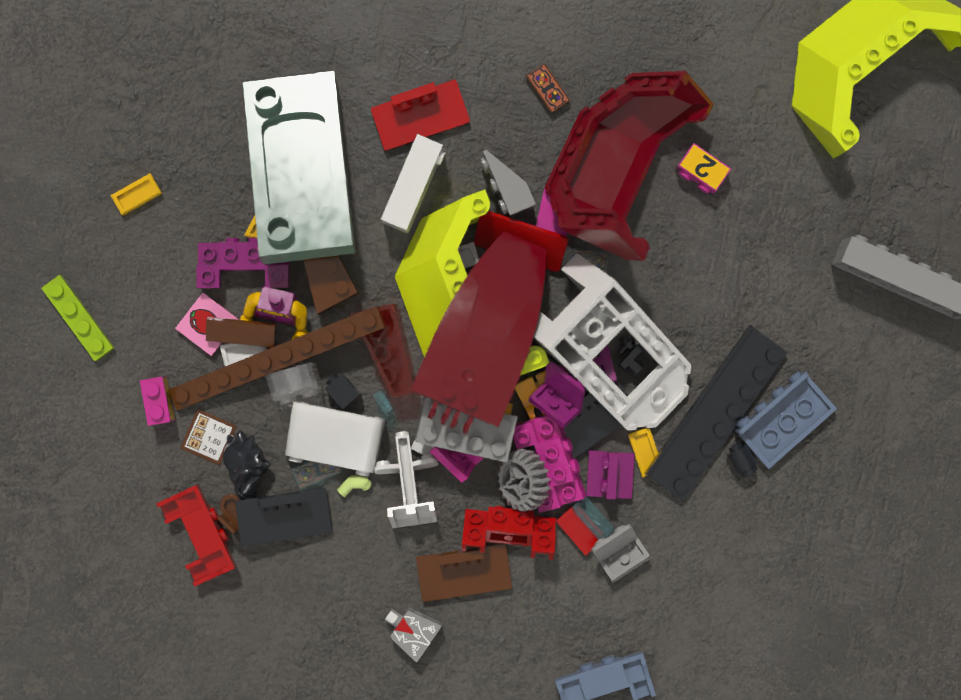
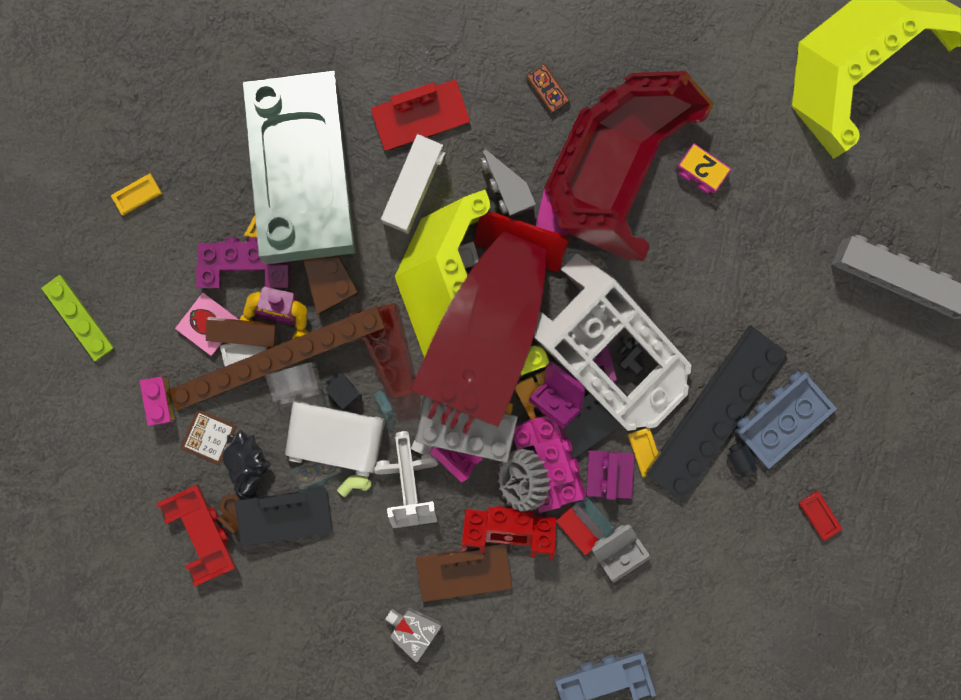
(820, 515): none -> red tile

